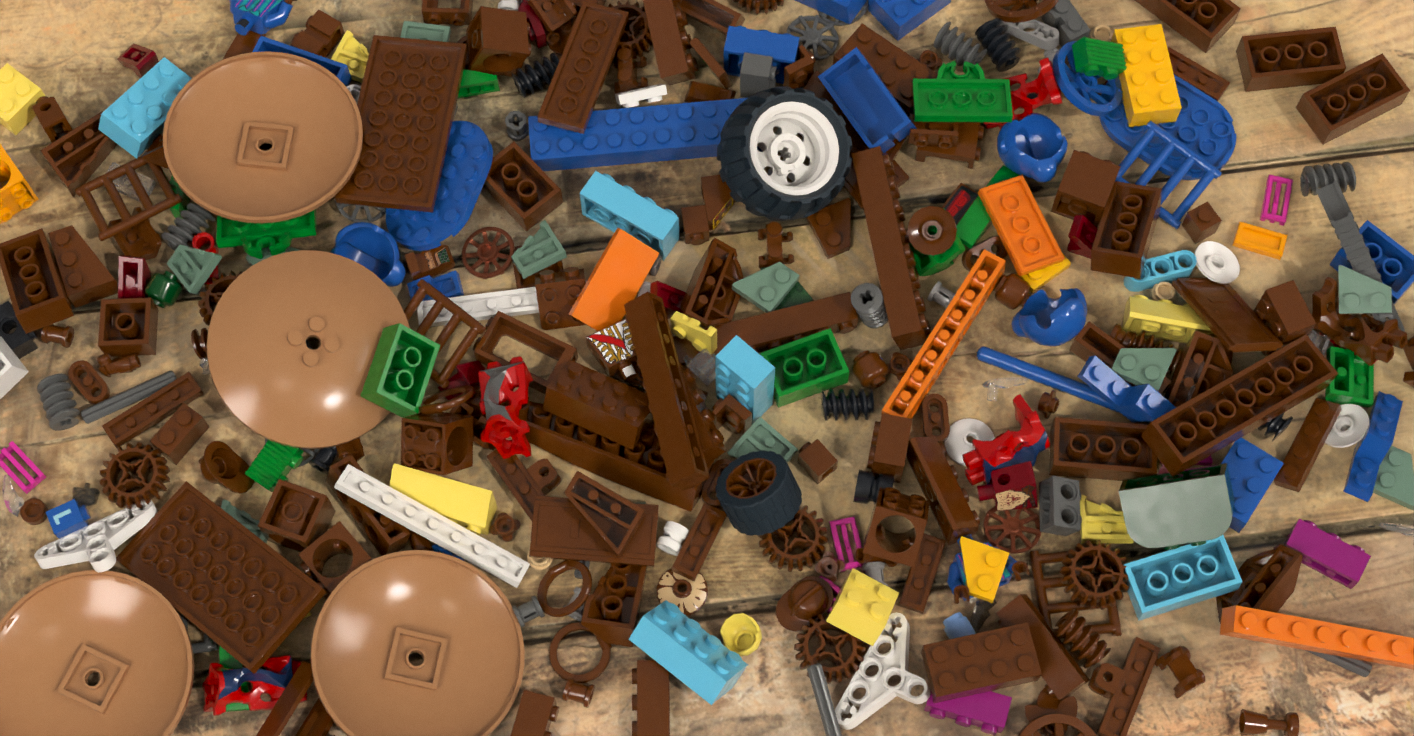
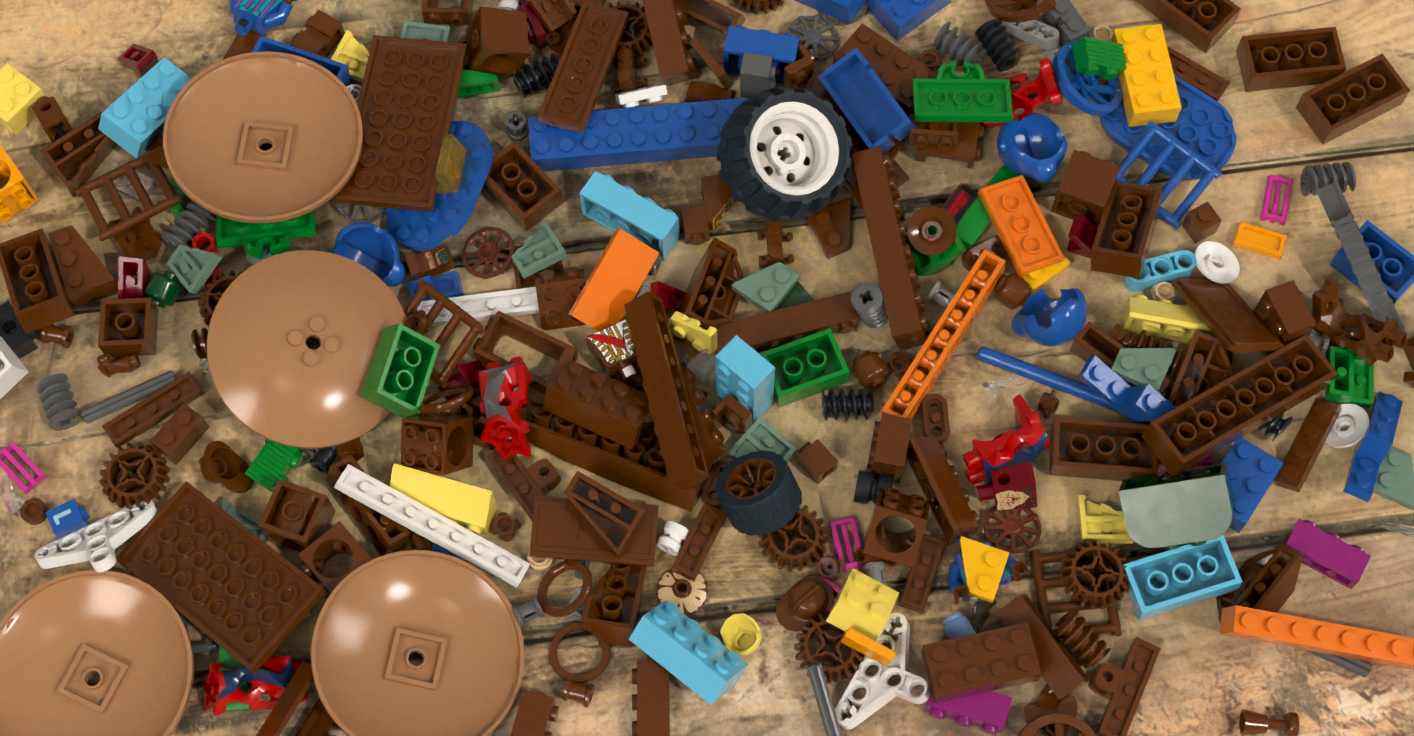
(86, 496): clear smoke piece -> none
(89, 384): reddish brown plate -> none
(413, 320): none -> reddish brown plate
(450, 165): none -> clear yellow bracket
(868, 647): none -> light orange tile
(957, 443): white dish -> none
(1059, 506): dark grey brick -> none
(1183, 669): reddish brown piece -> none
(1362, 293): sand green wing -> none

